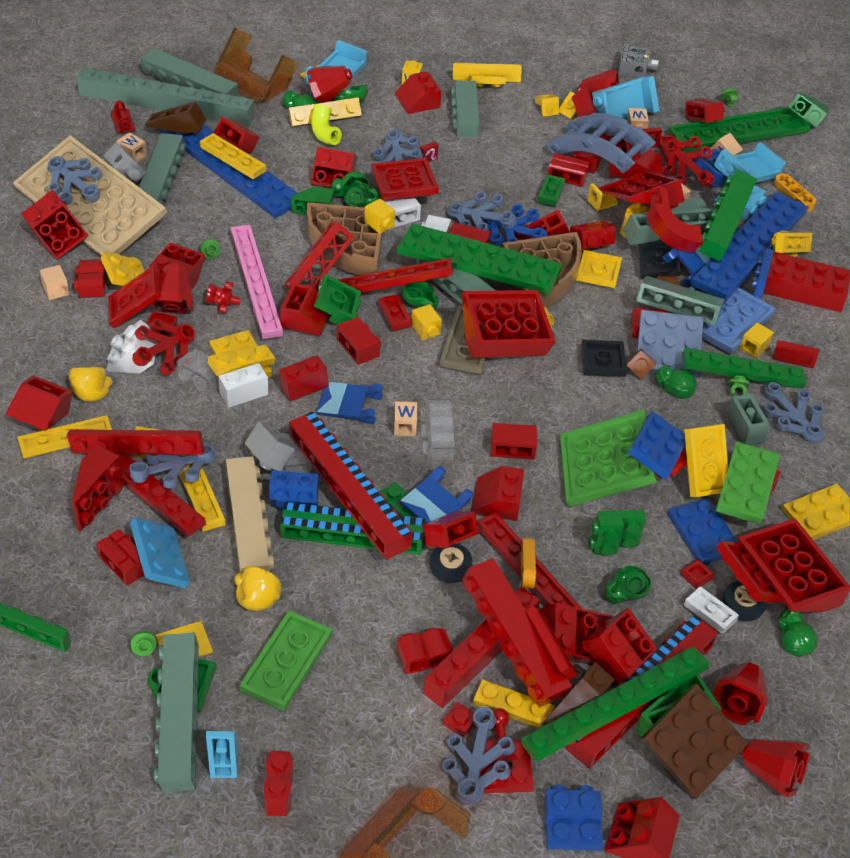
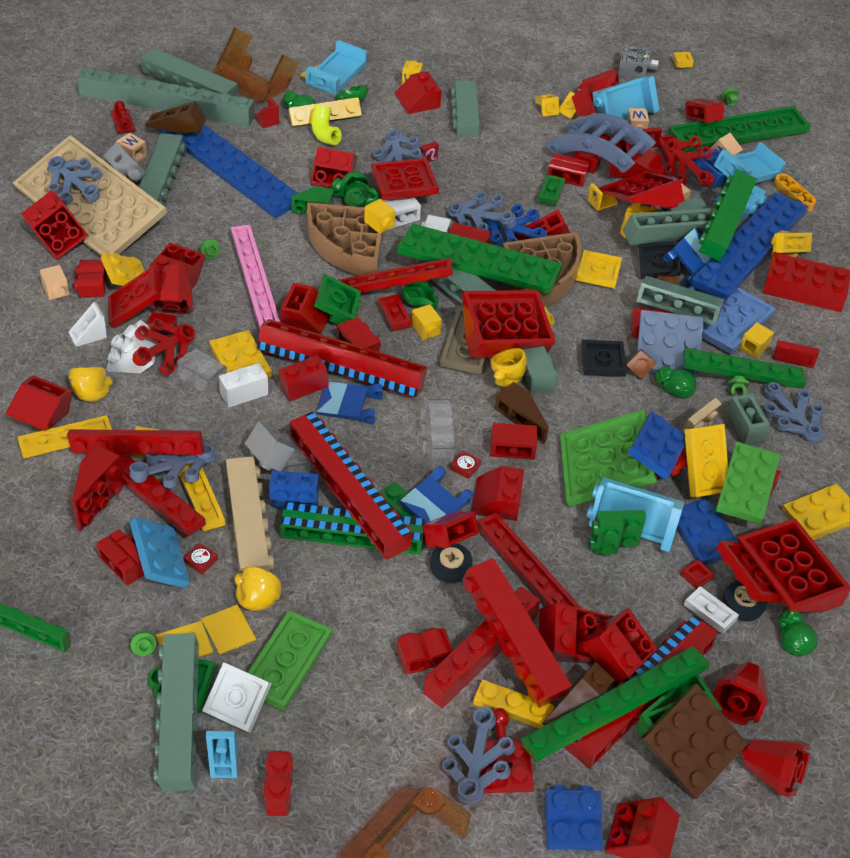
(89, 327): none -> white slope
(200, 558): none -> tile
(222, 296): red piece -> none
(228, 629): none -> yellow window
(233, 156): yellow plate -> none
(236, 697): none -> white plate
(237, 134): red brick -> none
(238, 359): yellow plate -> none
(268, 116): none -> red panel
(316, 252): red fence -> none
(328, 81): red cone -> none
(343, 358): none -> red brick
(405, 418): light nougat brick -> none
(459, 719): red plate -> none
(465, 464): none -> tile
(487, 73): yellow bracket -> none
(509, 366): none -> yellow piece
(521, 409): none -> reddish brown slope
(528, 563): light orange beam -> none
(539, 372): none -> sand green brick
(552, 643): red tile -> none
(595, 234): red brick -> none
(629, 584): green hair -> none
(660, 511): none -> medium azure panel
(669, 228): red arch -> none
(683, 59): none -> yellow plate
(704, 416): none -> tan plate
(762, 272): blue plate -> none
(809, 108): green slope -> none

